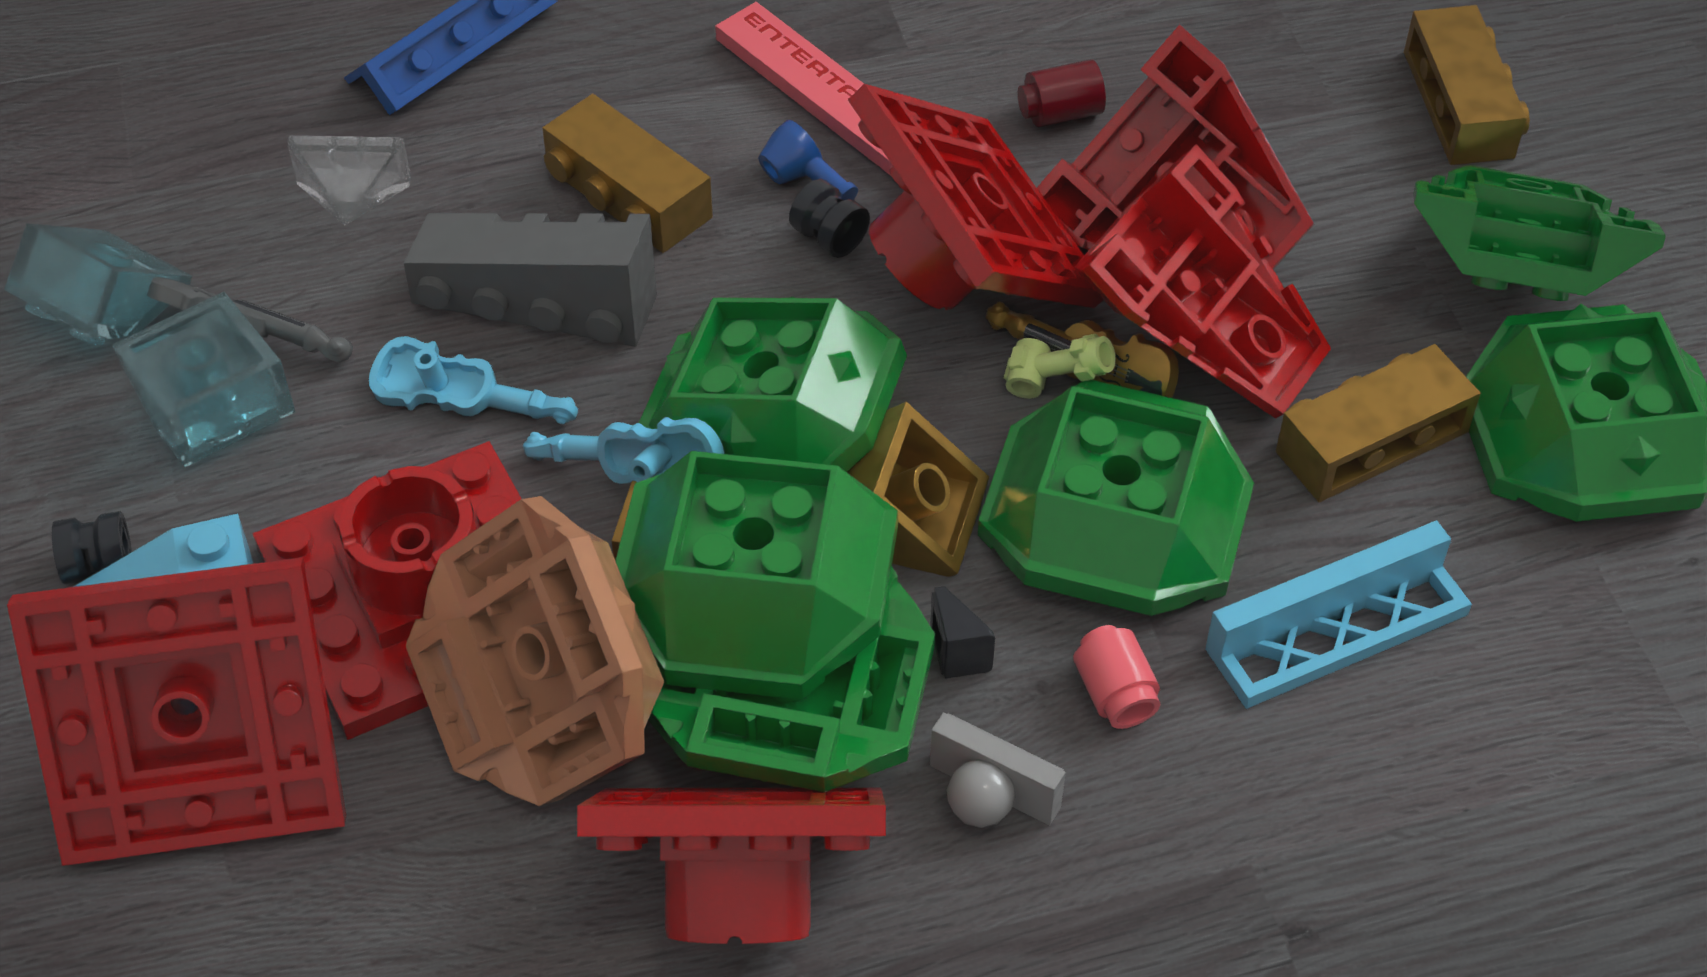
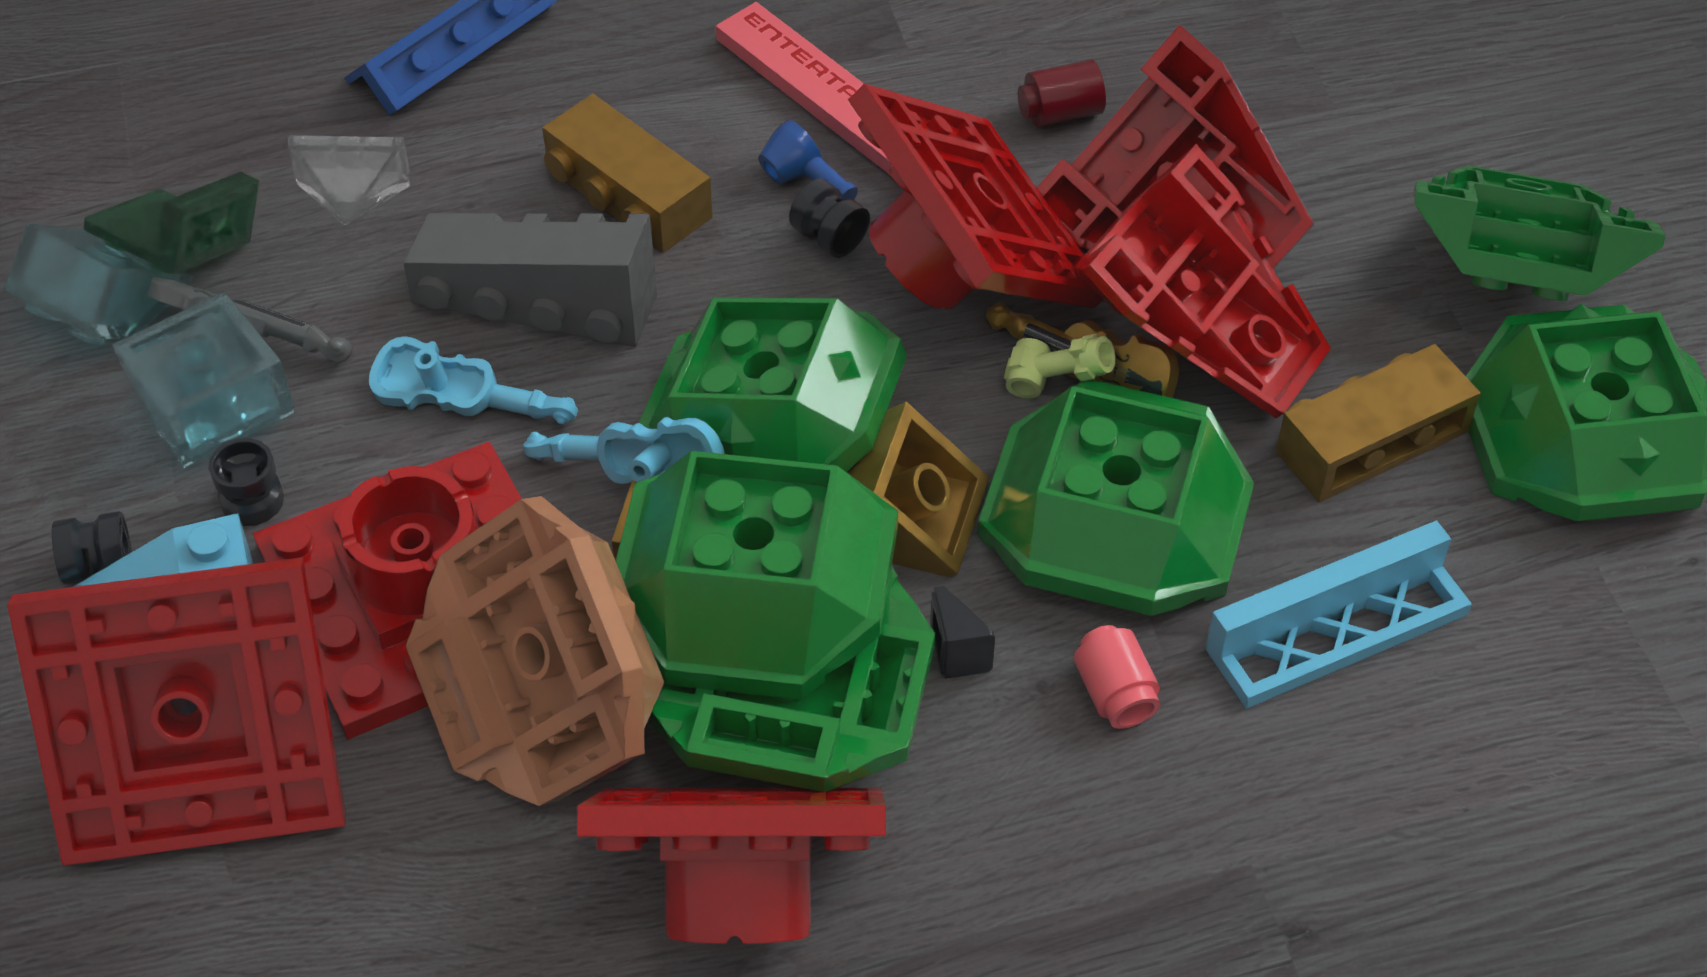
(184, 228): none -> clear green bracket
(246, 480): none -> black wheel
(992, 775): light grey tile -> none
(1465, 85): pearl gold brick -> none

